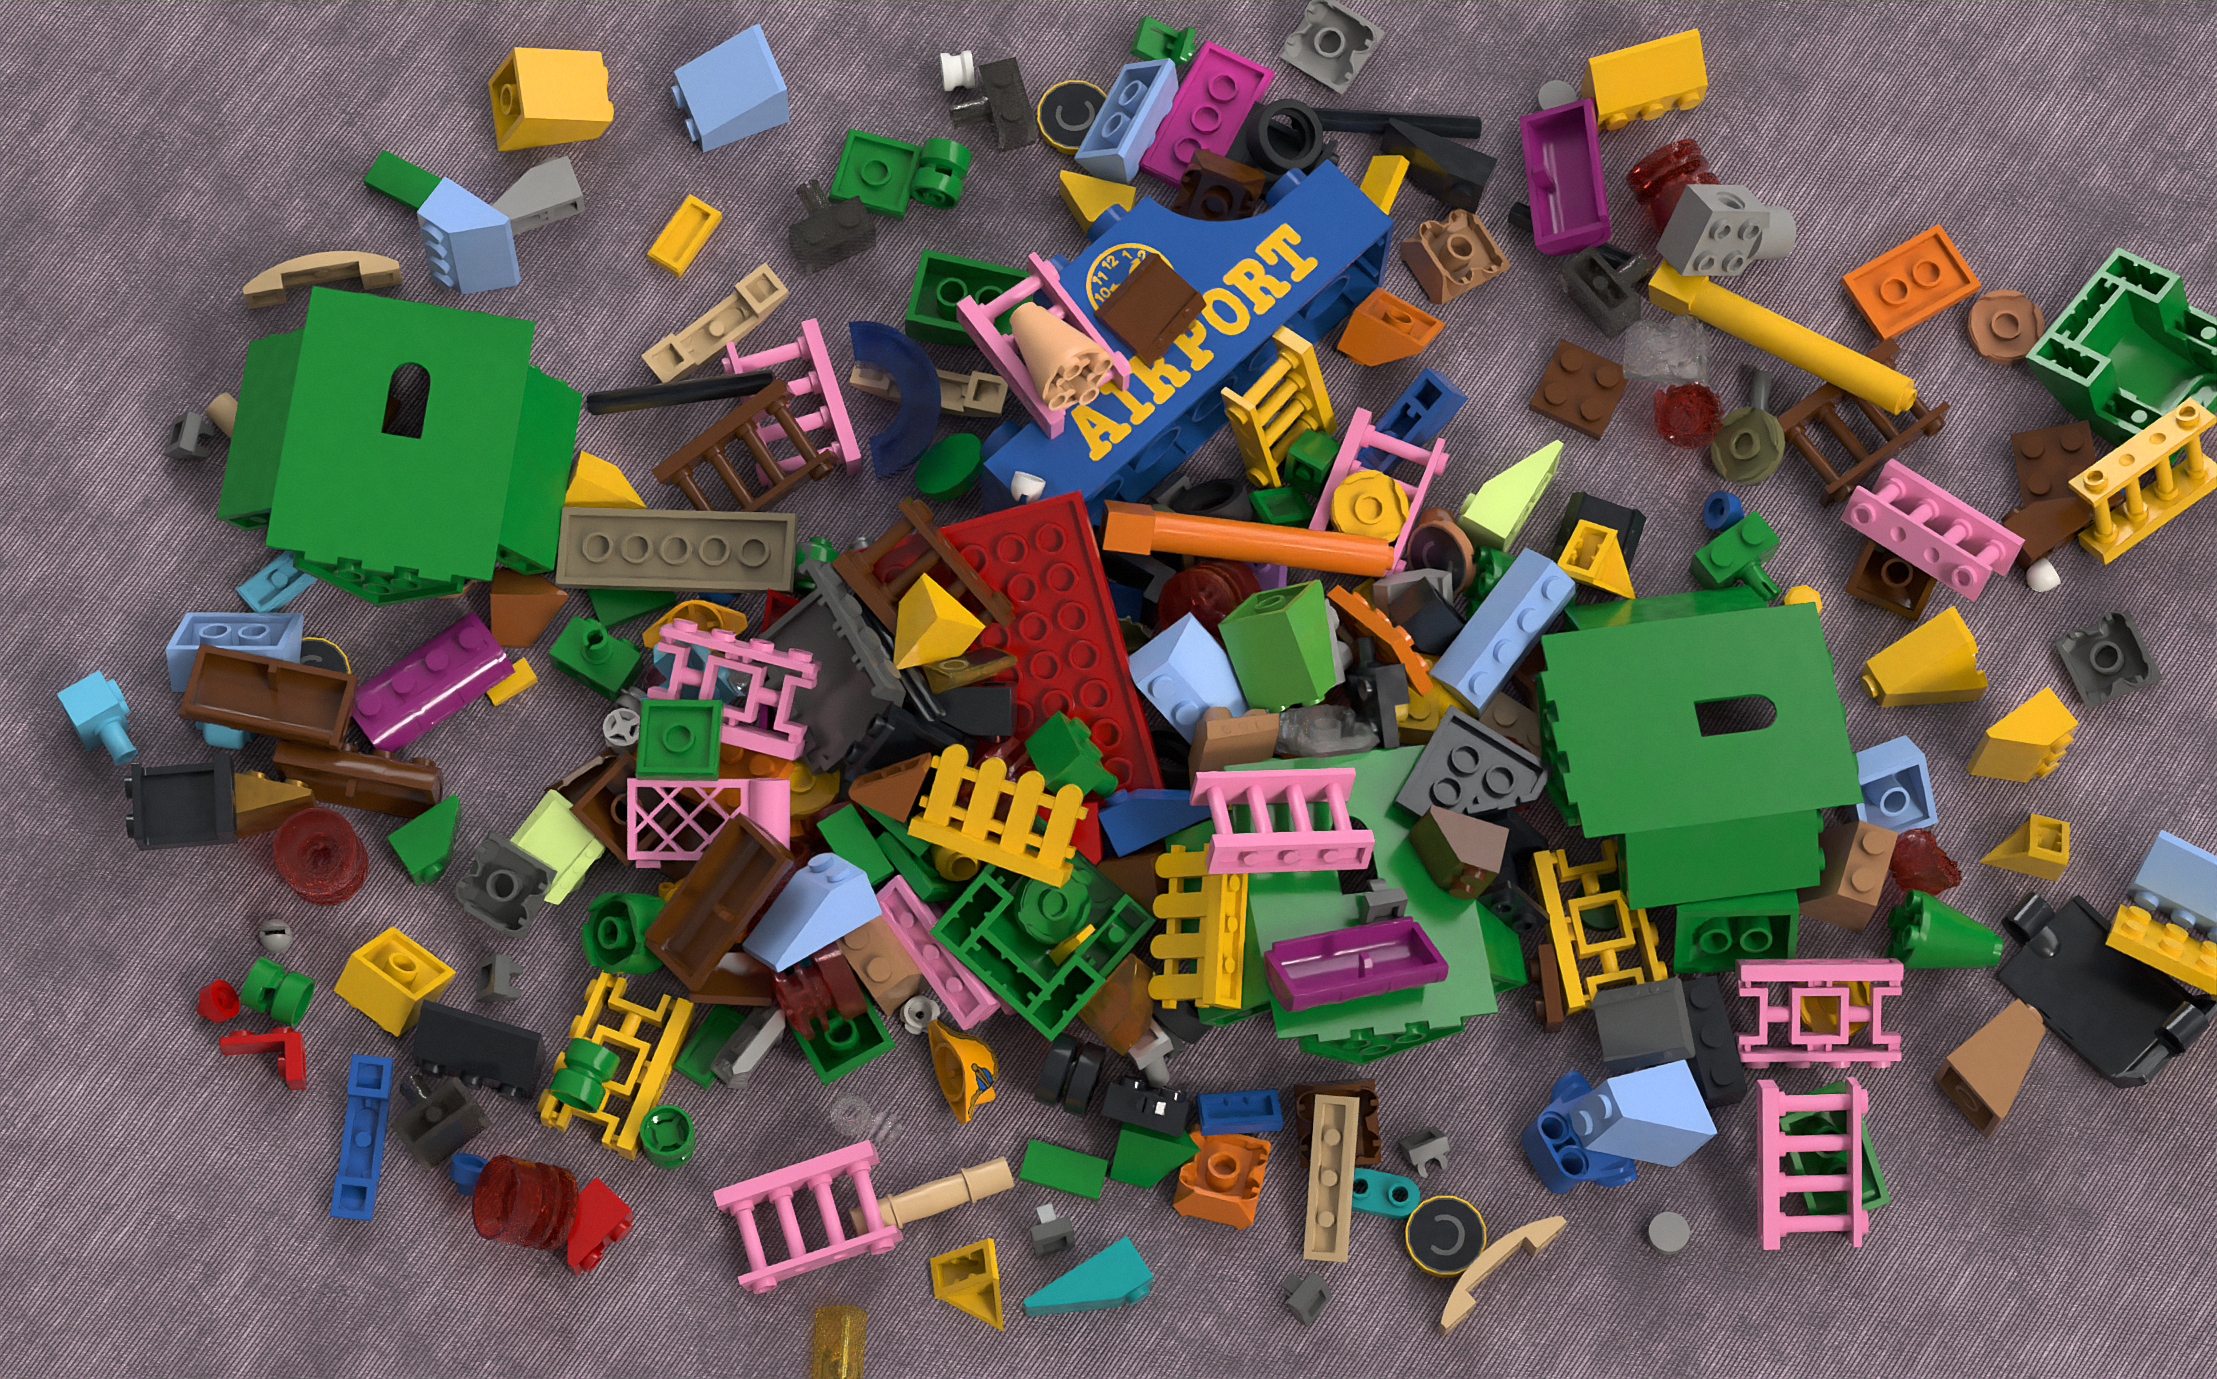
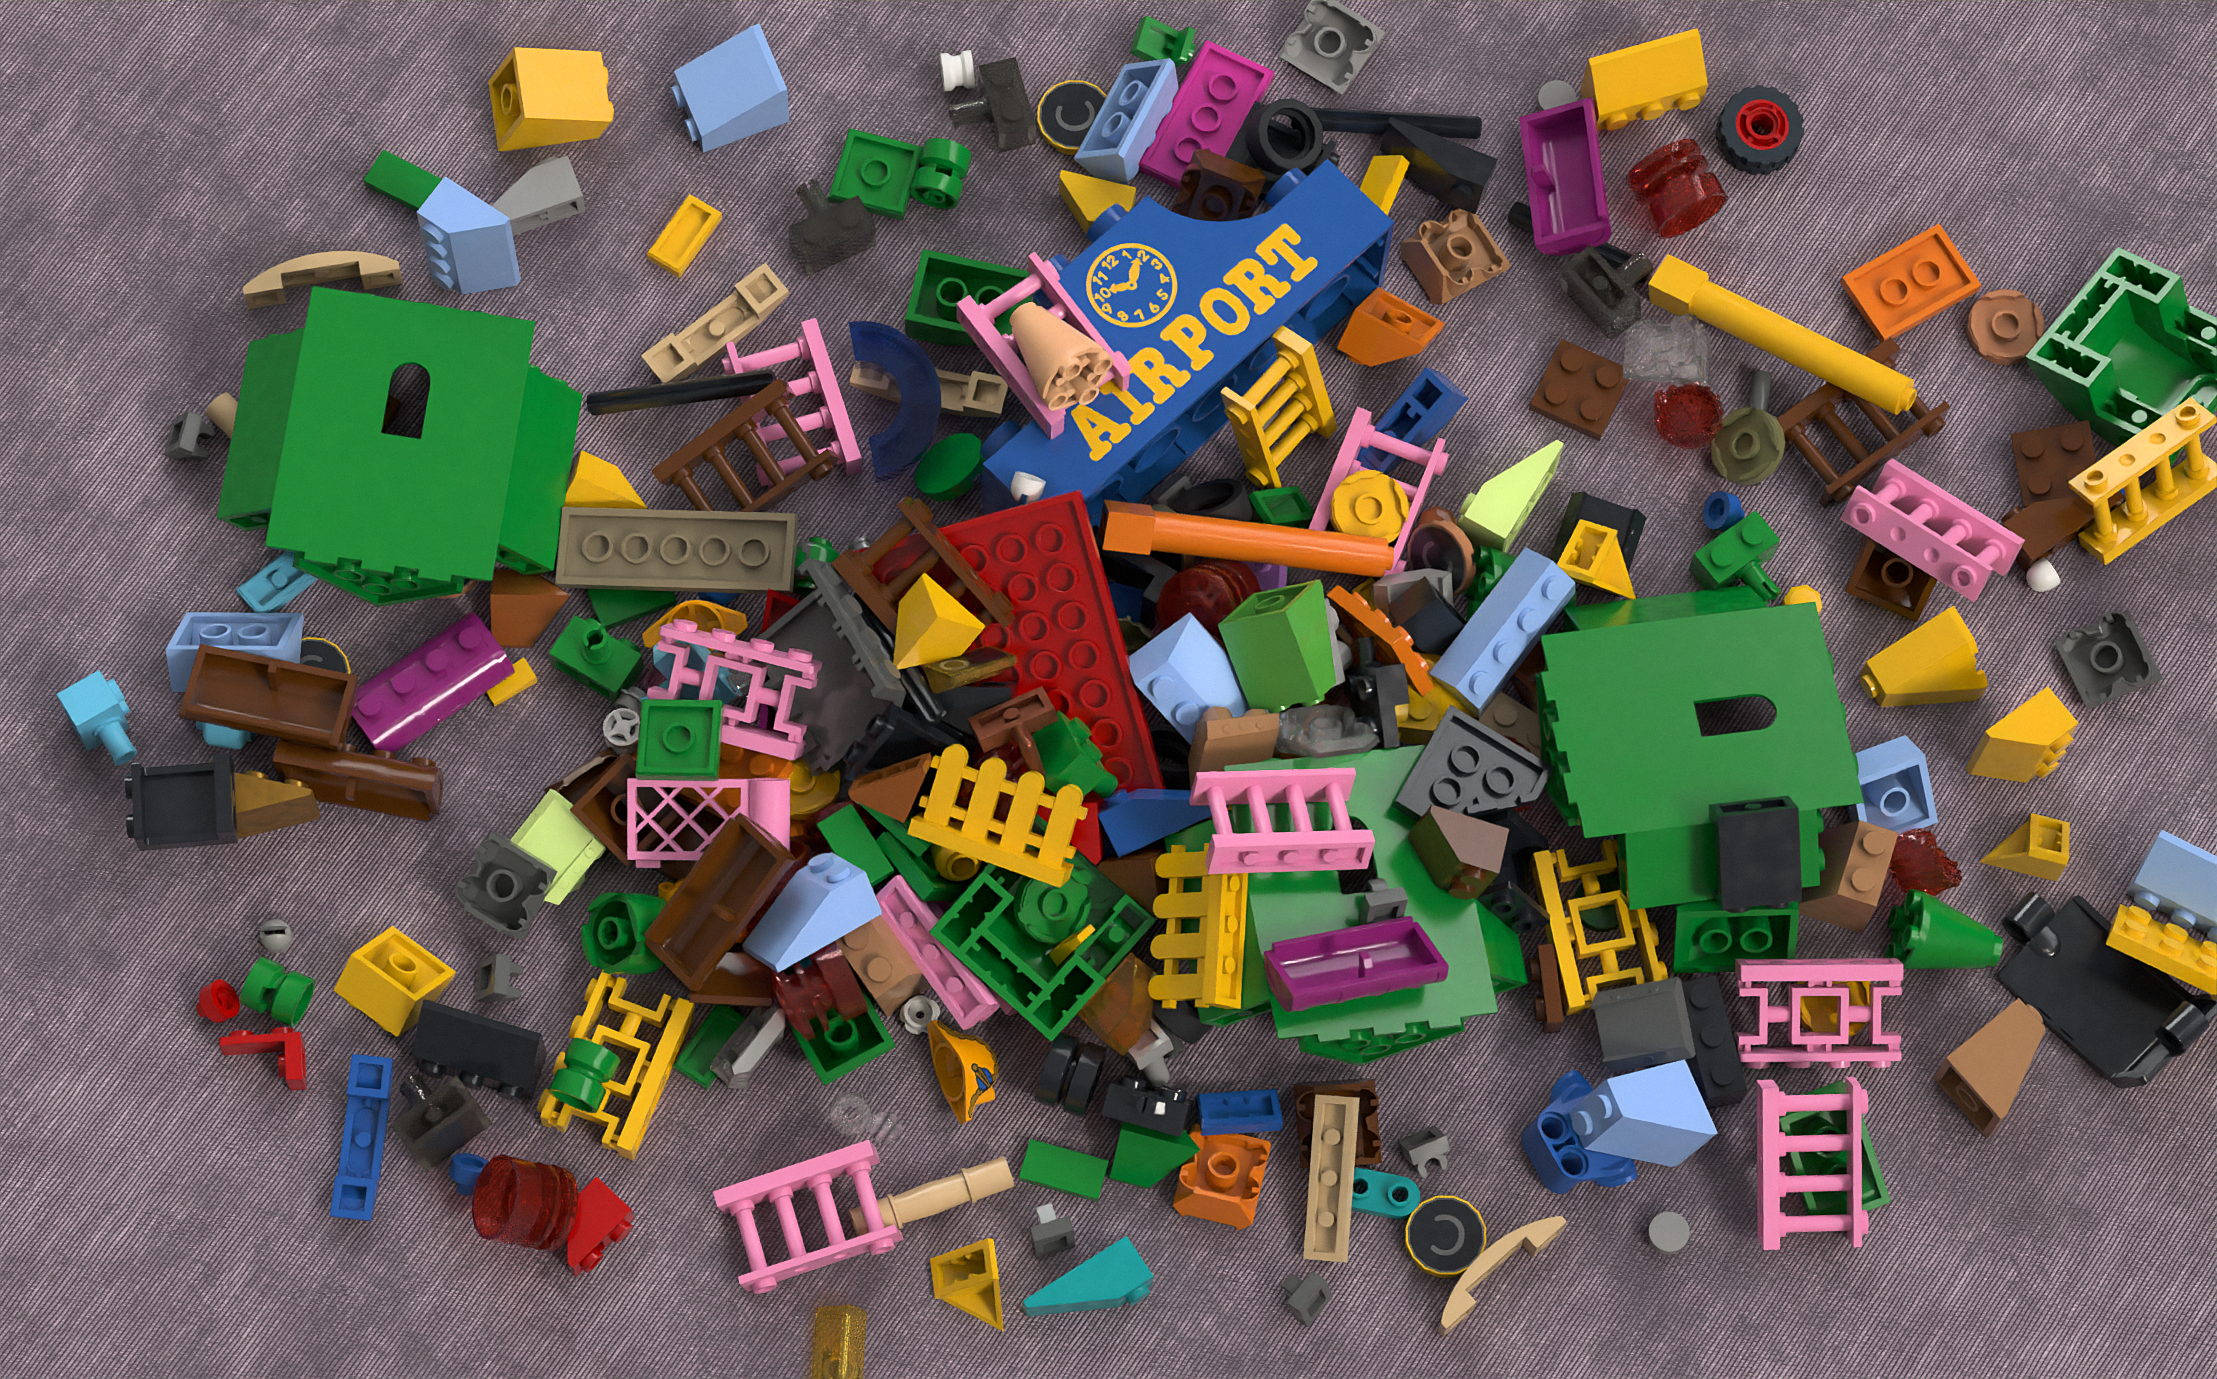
(318, 835): clear red wheel -> none
(428, 841): green slope -> none
(667, 1136): green wheel -> none
(1016, 721): none -> copper plate
(1151, 309): reddish brown slope -> none
(1311, 461): green slope -> none
(1723, 230): light grey brick -> none
(1757, 853): none -> black panel
(1763, 108): none -> black wheel

